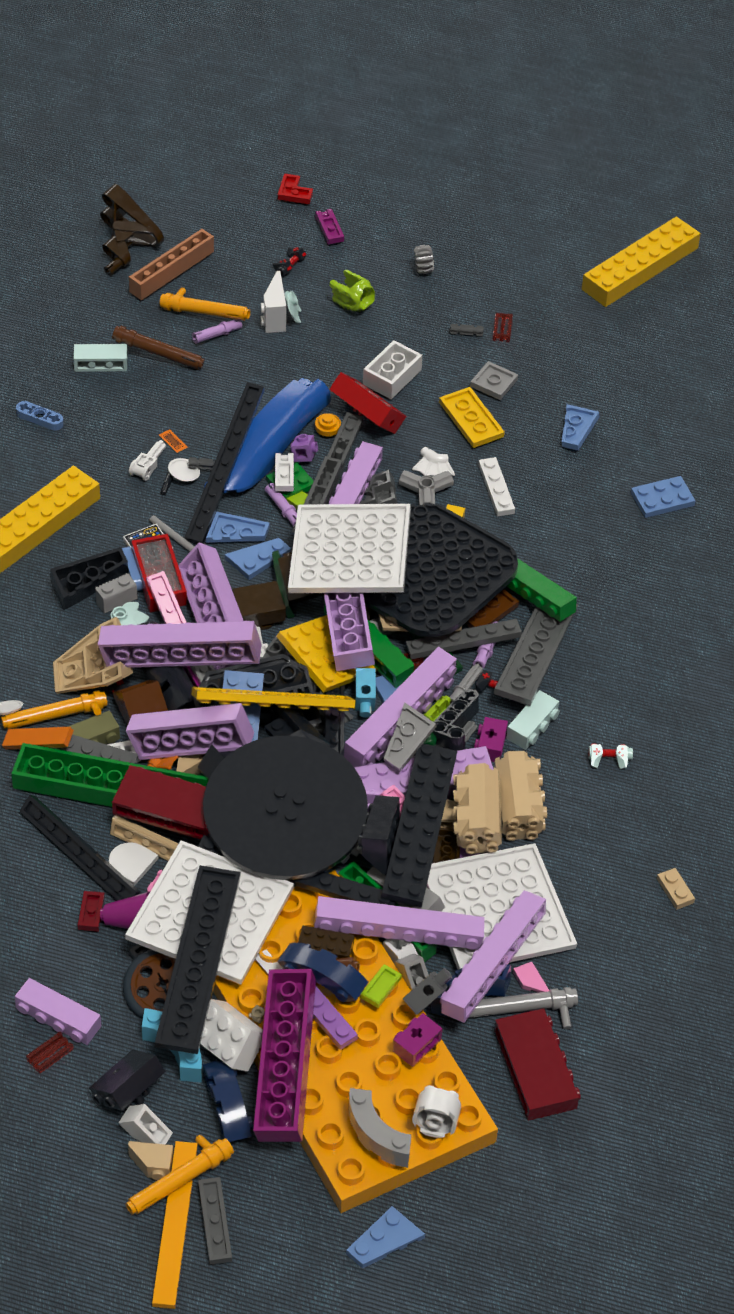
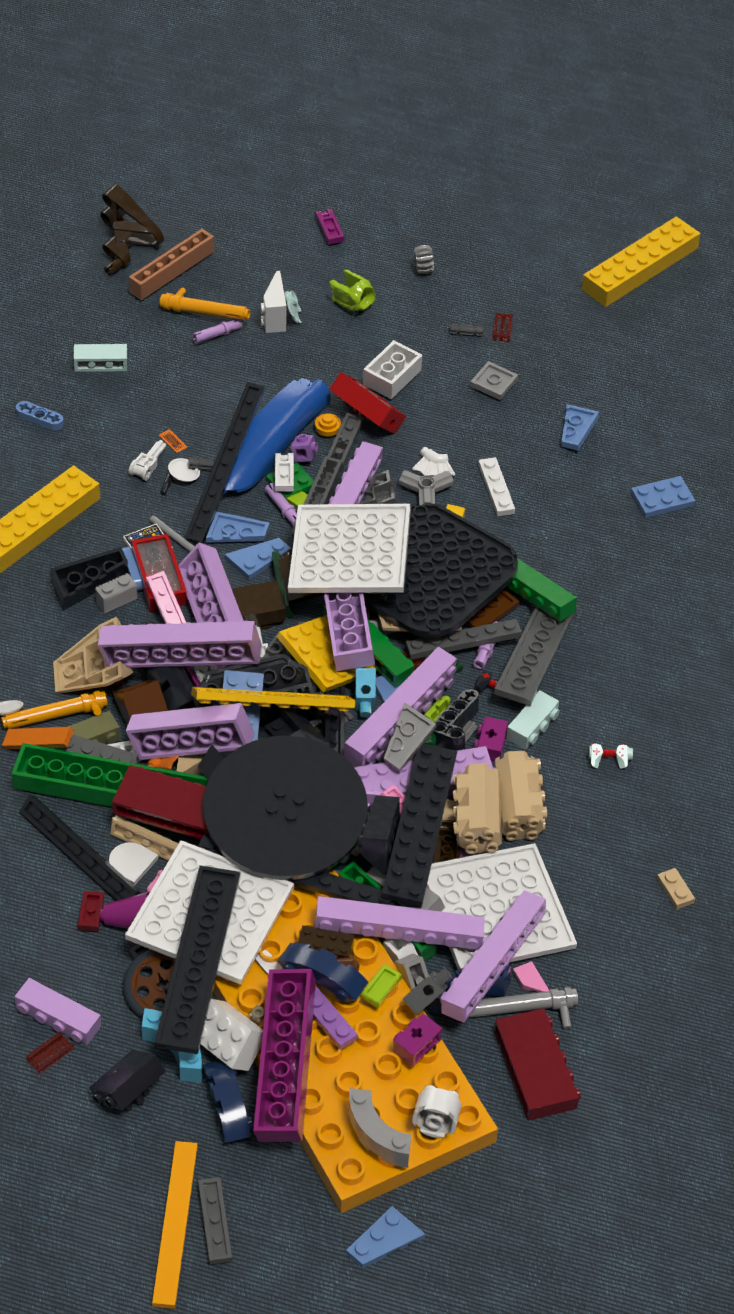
(129, 614): light aqua plate -> none
(132, 338): reddish brown cylinder -> none
(145, 1125): white slope -> none
(152, 1158): tan slope -> none
(209, 1158): light orange cylinder -> none
(286, 265): black piece -> none
(291, 192): red plate -> none
(467, 681): light grey axle -> none
(471, 417): yellow plate -> none

